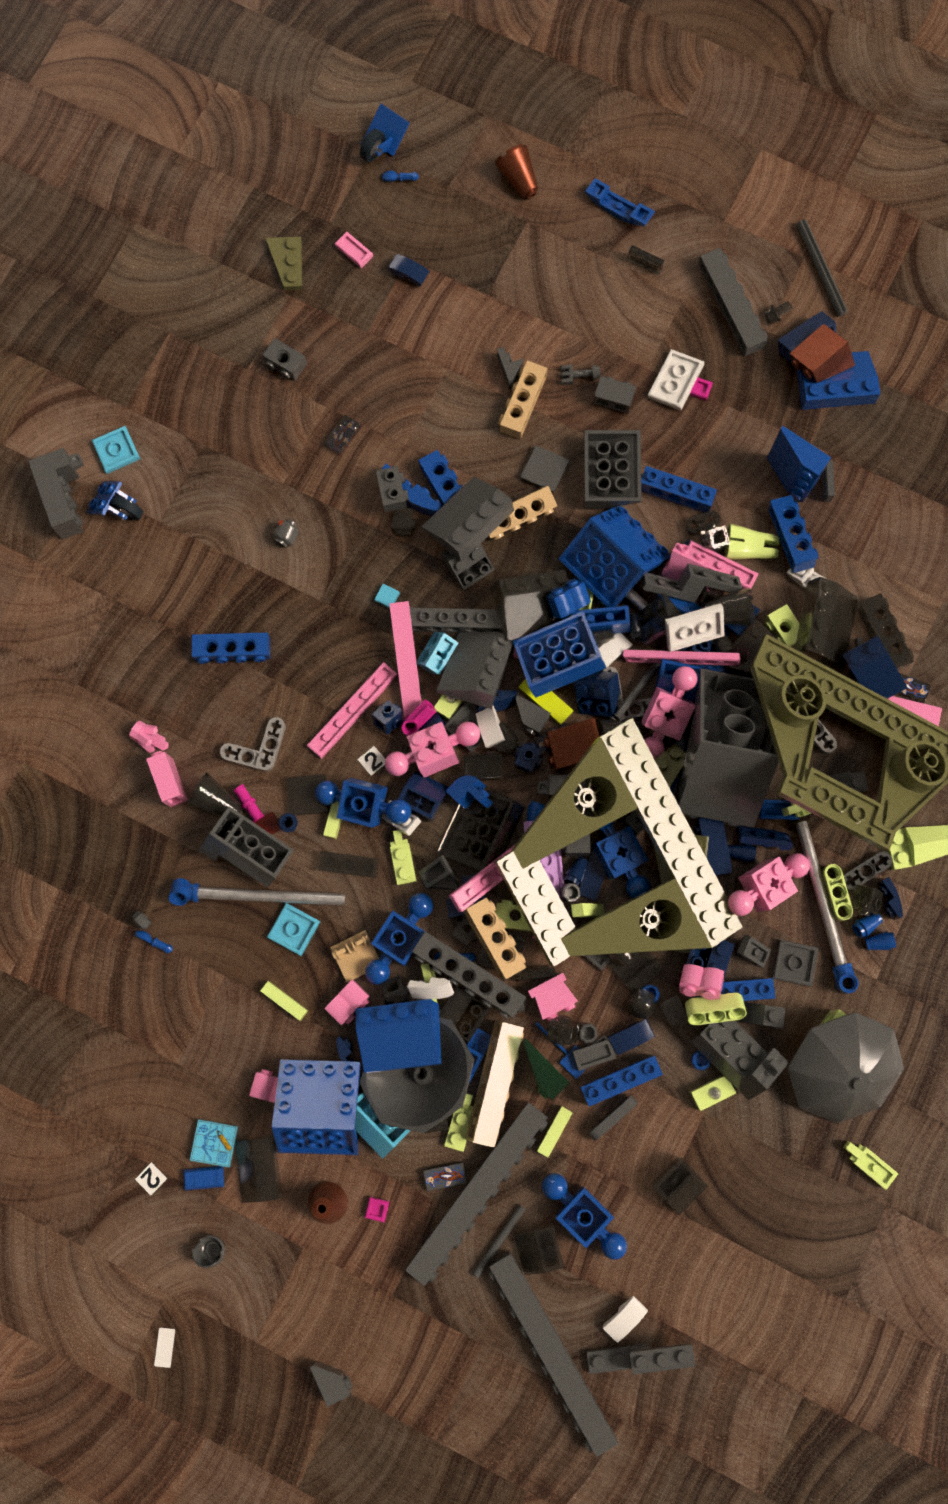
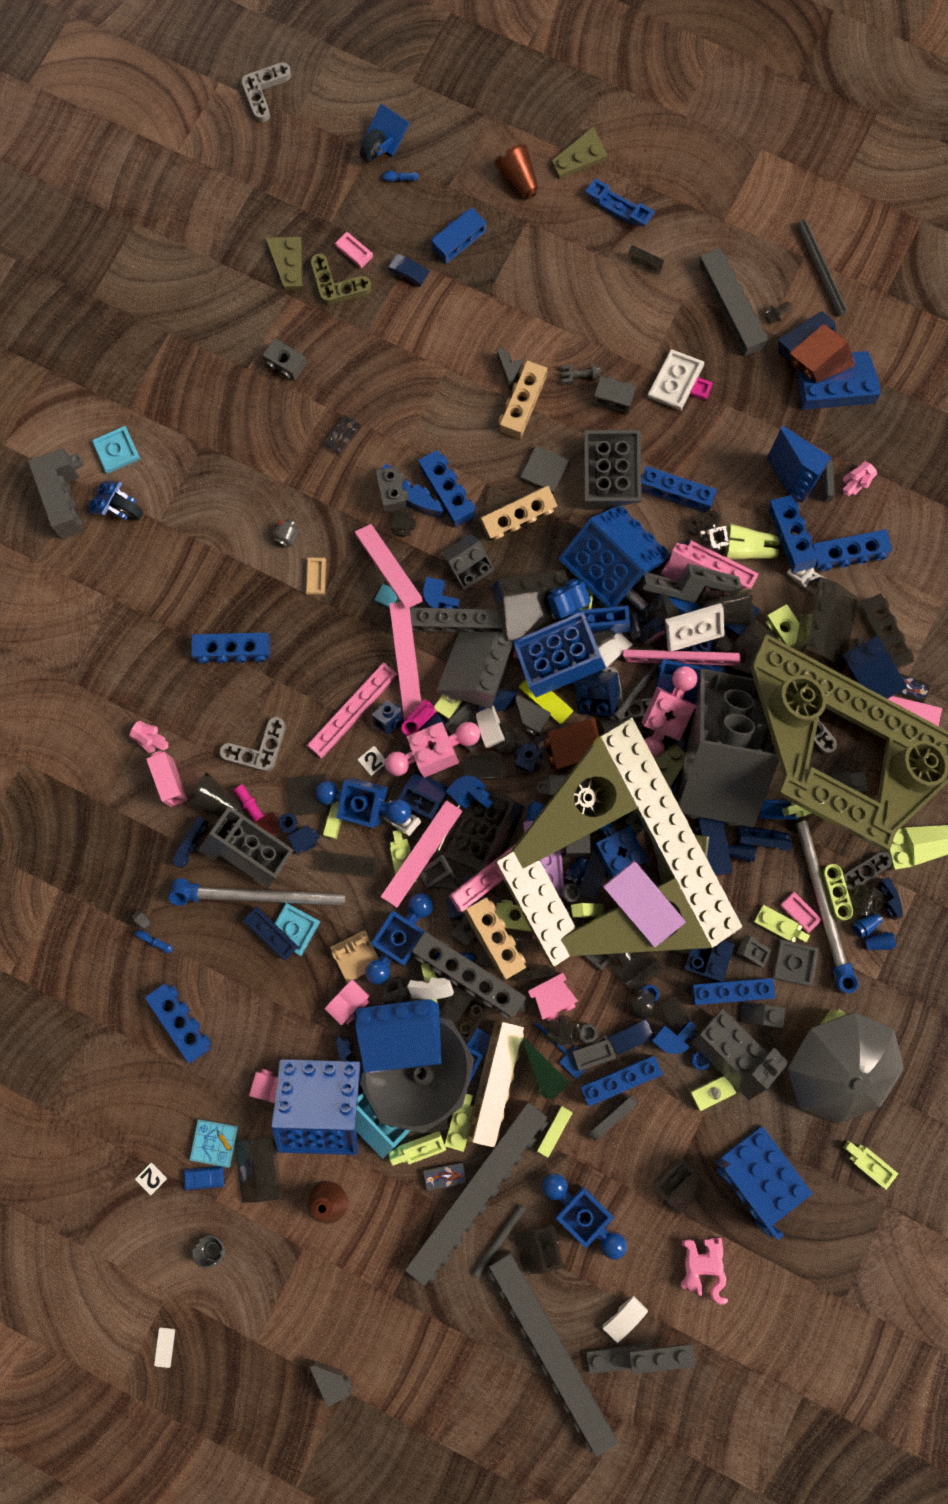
(157, 1001): none -> blue brick
(190, 842): none -> dark blue hinge
(259, 85): none -> light grey beam
(270, 933): none -> dark blue tile
(284, 1000): yellowish green piece -> none
(304, 839): none -> dark blue brick
(316, 576): none -> tan tile
(335, 288): none -> olive beam
(377, 1209): dark pink tile -> none
(388, 566): none -> bright pink tile
(418, 1149): none -> yellowish green hinge
(421, 854): none -> bright pink tile
(433, 595): none -> blue brick
(437, 653): medium azure brick -> none
(458, 235): none -> blue brick
(469, 517): dark grey slope -> none
(580, 154): none -> olive wing
(644, 903): none -> lavender tile
(672, 1043): none -> blue brick
(701, 981): bright pink brick -> none
(701, 1264): none -> bright pink animal
(704, 1011): yellowish green beam -> none
(763, 1180): none -> blue bracket
(768, 884): bright pink brick -> none
(780, 925): none -> yellowish green hinge
(800, 912): none -> bright pink tile
(859, 478): none -> bright pink rock
(877, 540): none -> blue brick

